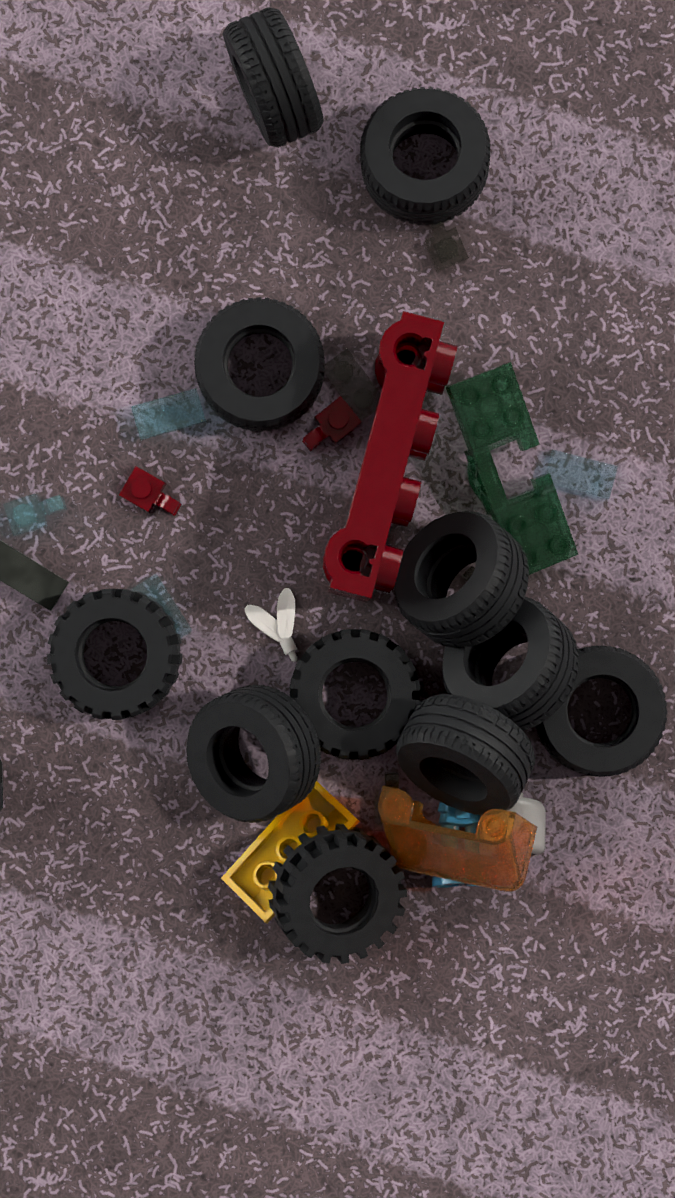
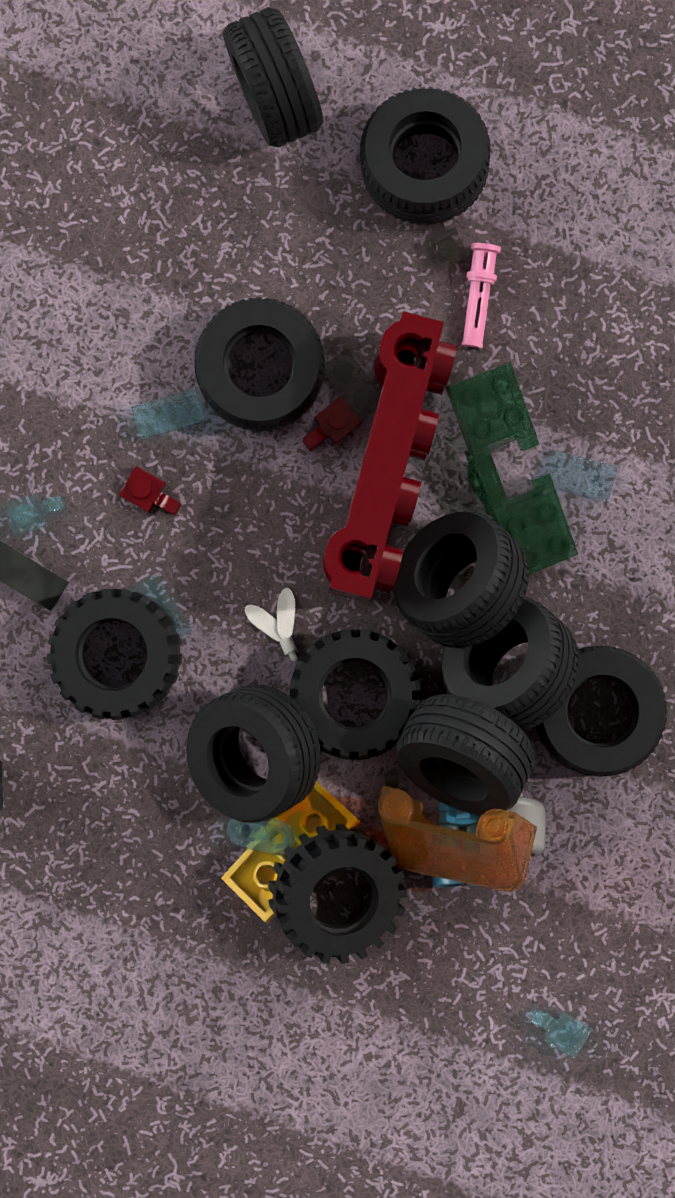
(262, 835): none -> clear light blue plate
(479, 275): none -> bright pink pin
(563, 1031): none -> clear light blue plate

